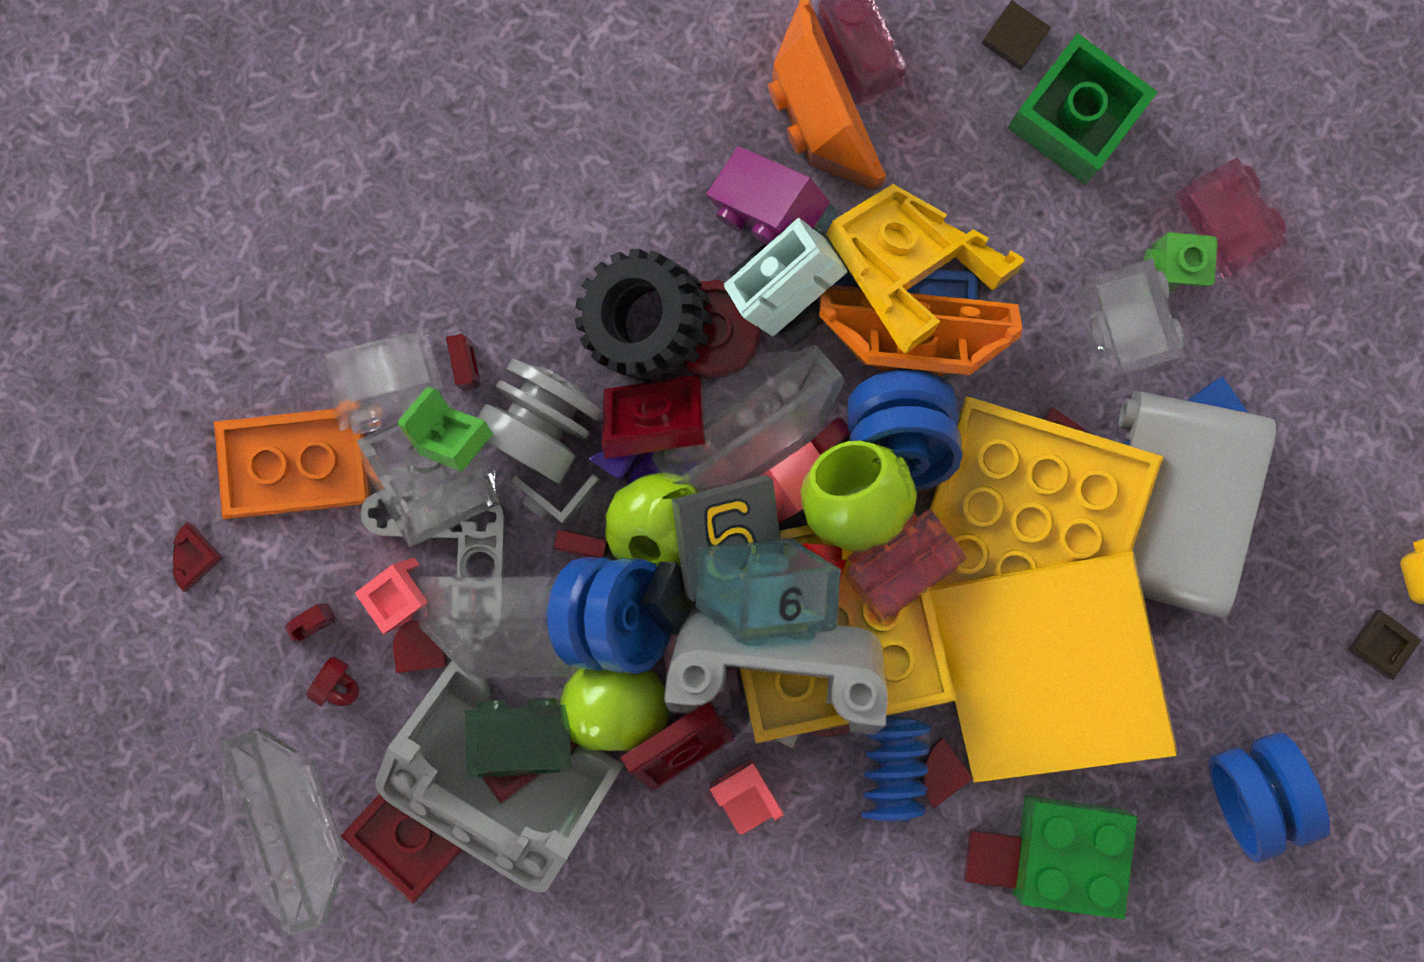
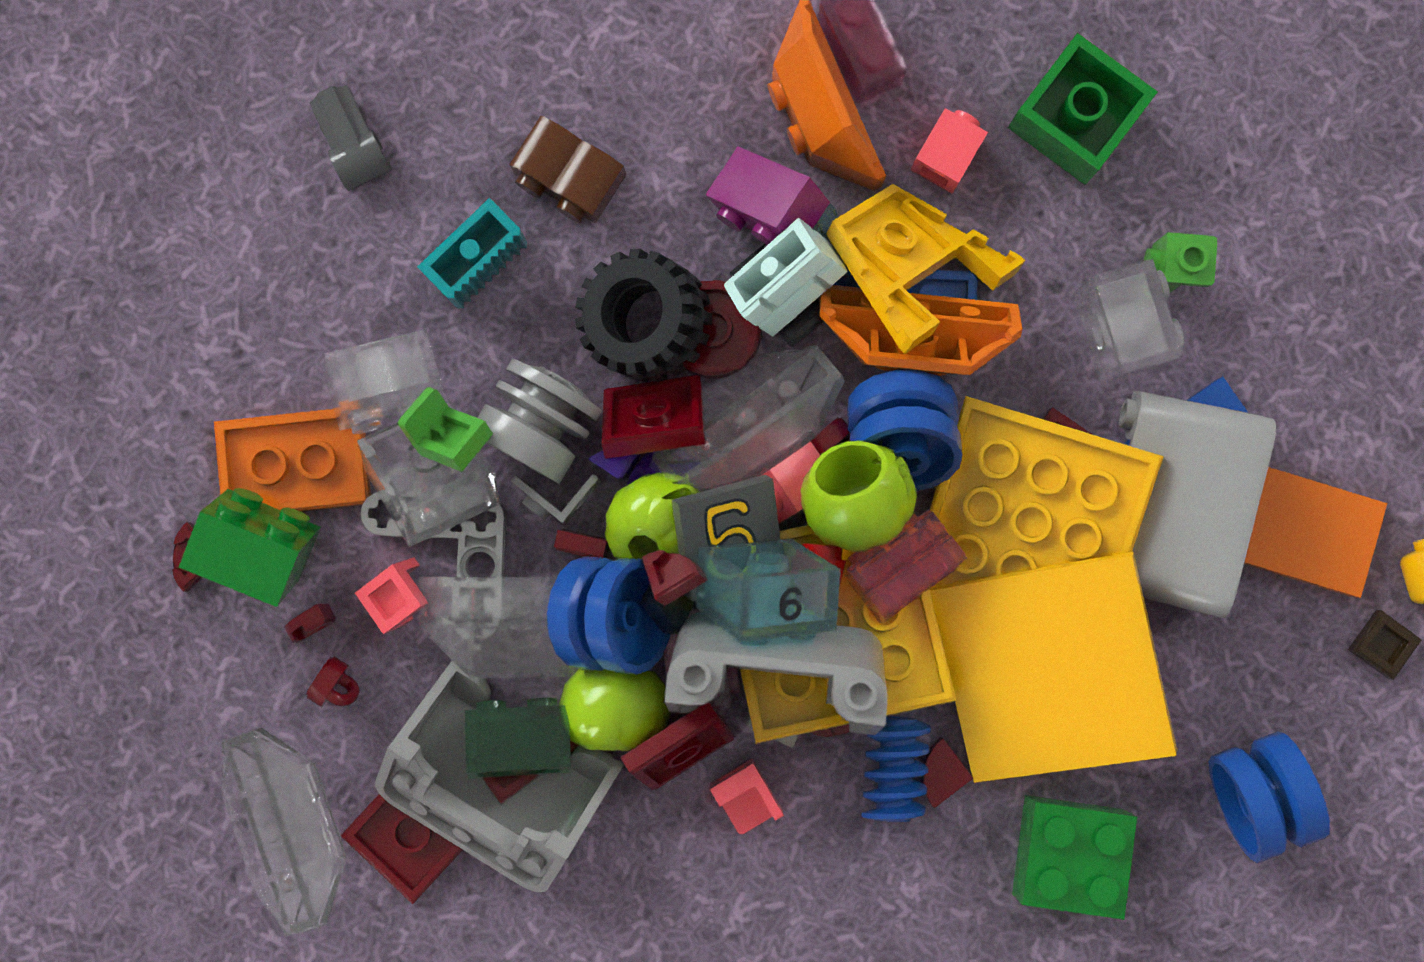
(250, 545): none -> green brick
(353, 146): none -> dark grey piece
(416, 650): dark red tile -> none
(463, 362): dark red tile -> none
(473, 253): none -> teal brick
(567, 170): none -> reddish brown brick
(672, 575): none -> dark red tile
(949, 149): none -> coral brick
(992, 858): dark red tile -> none
(1016, 35): dark brown tile -> none
(1232, 210): clear pink brick -> none
(1315, 533): none -> orange tile

